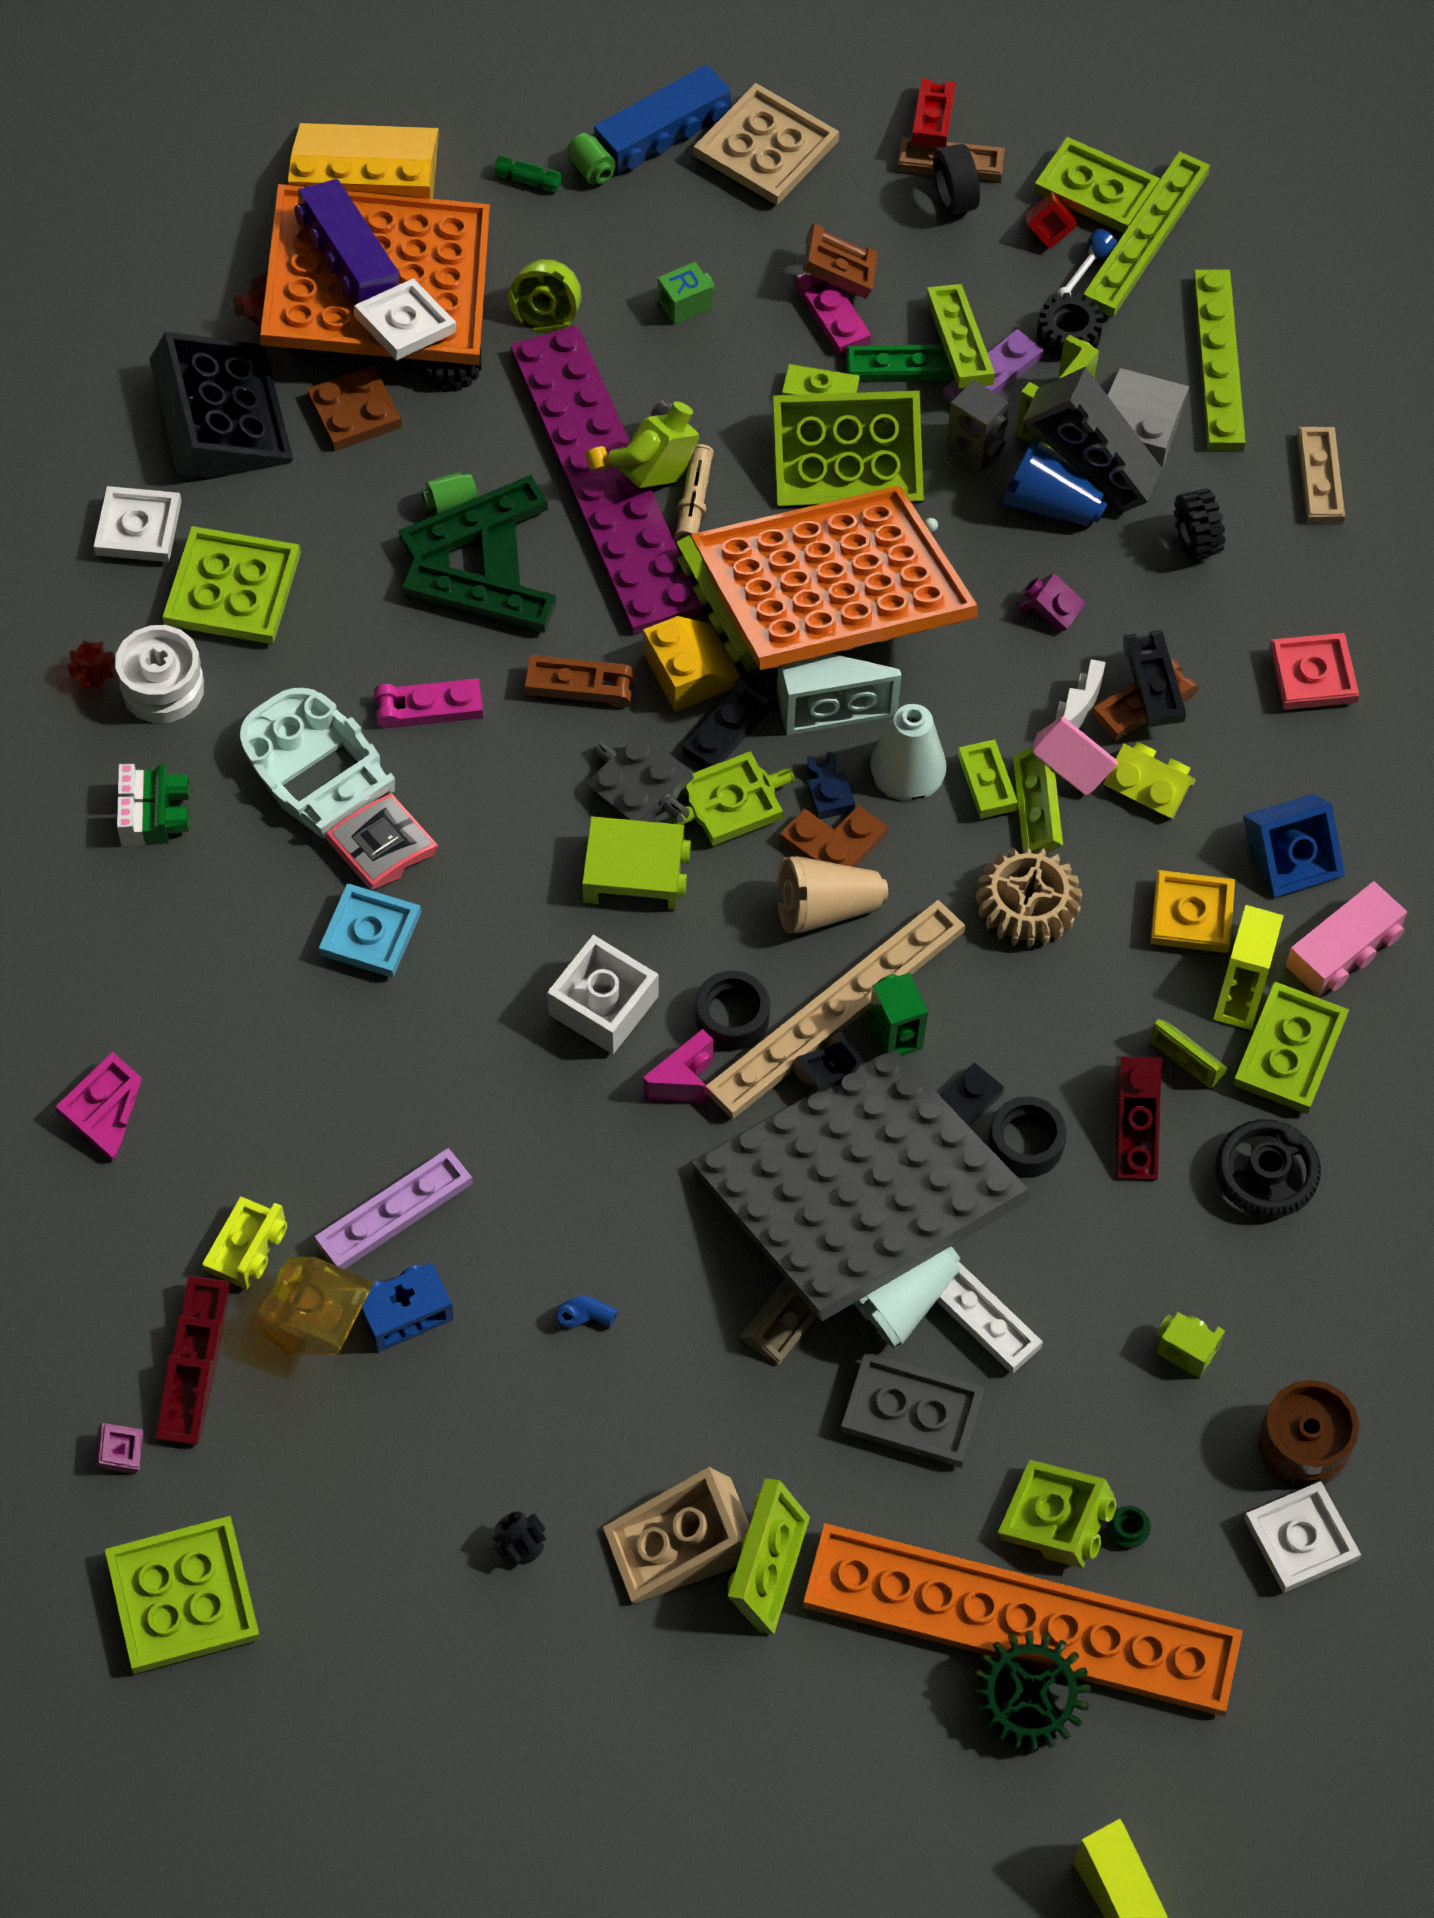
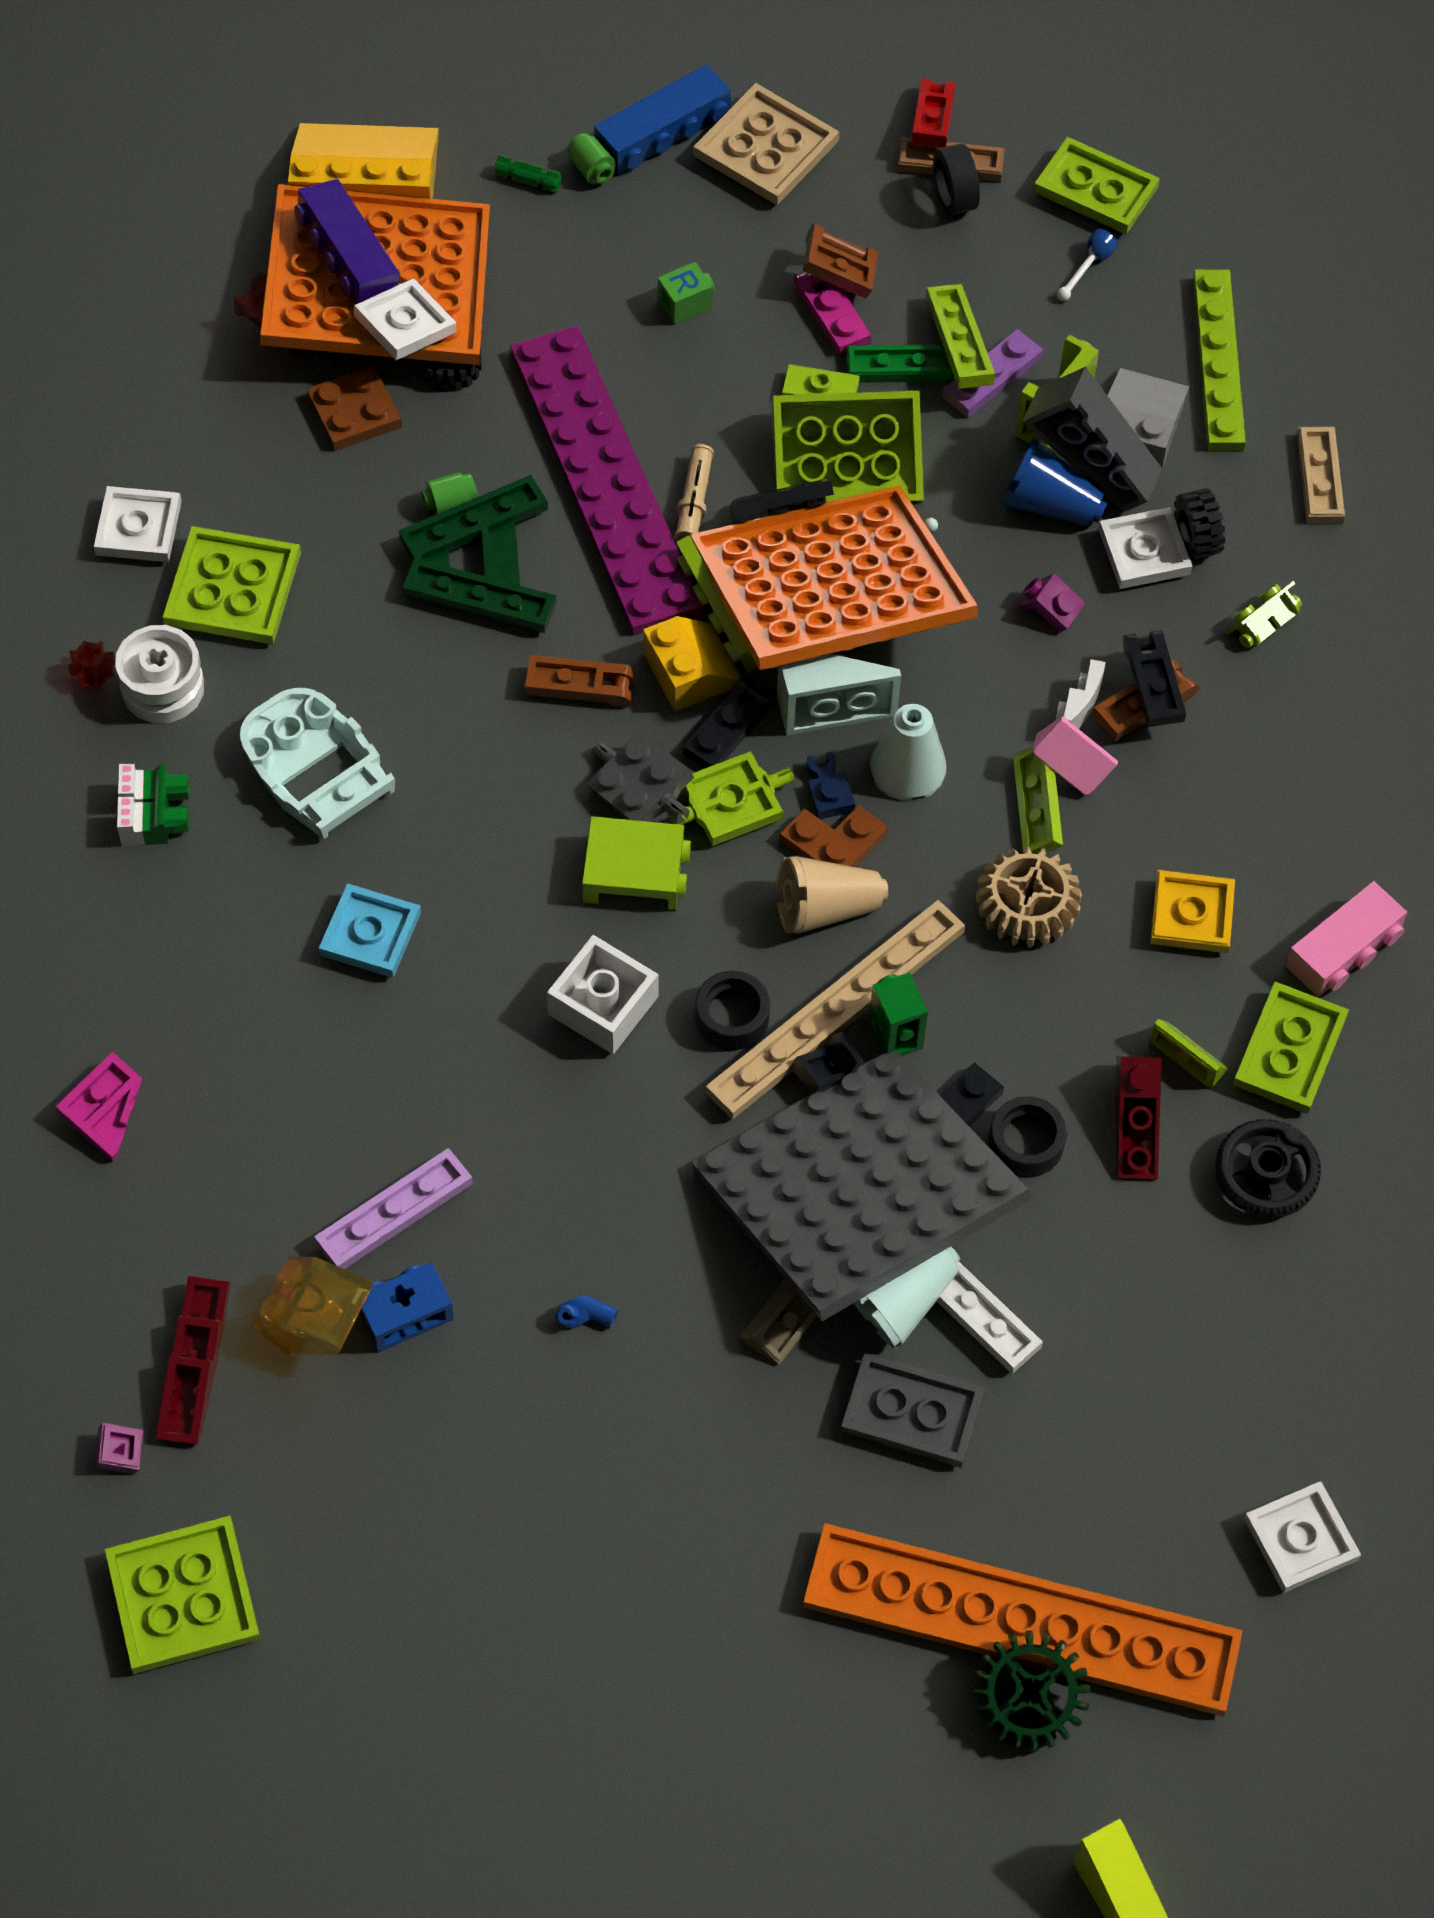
(218, 405): black slope -> none
(245, 1241): neon yellow bracket -> none
(381, 841): slope -> none
(428, 703): dark pink plate -> none
(519, 1538): black gear -> none
(545, 295): lime cylinder -> none
(656, 451): lime torso -> none
(675, 1077): dark pink slope -> none
(679, 1536): tan slope -> none
(768, 1556): lime plate -> none
(779, 500): none -> black plate
(977, 424): dark grey brick -> none
(987, 779): lime plate -> none
(1050, 220): red panel -> none
(1058, 1513): lime plate -> none
(1068, 310): black tyre -> none
(1131, 1515): dark green plate -> none
(1145, 547): none -> white plate
(1146, 233): lime plate -> none
(1150, 780): neon yellow bracket -> none
(1188, 1343): lime brick -> none
(1248, 967): neon yellow slope -> none
(1254, 623): none -> hinge
(1295, 844): blue slope -> none
(1308, 1433): reddish brown wheel -> none
(1314, 671): coral plate -> none

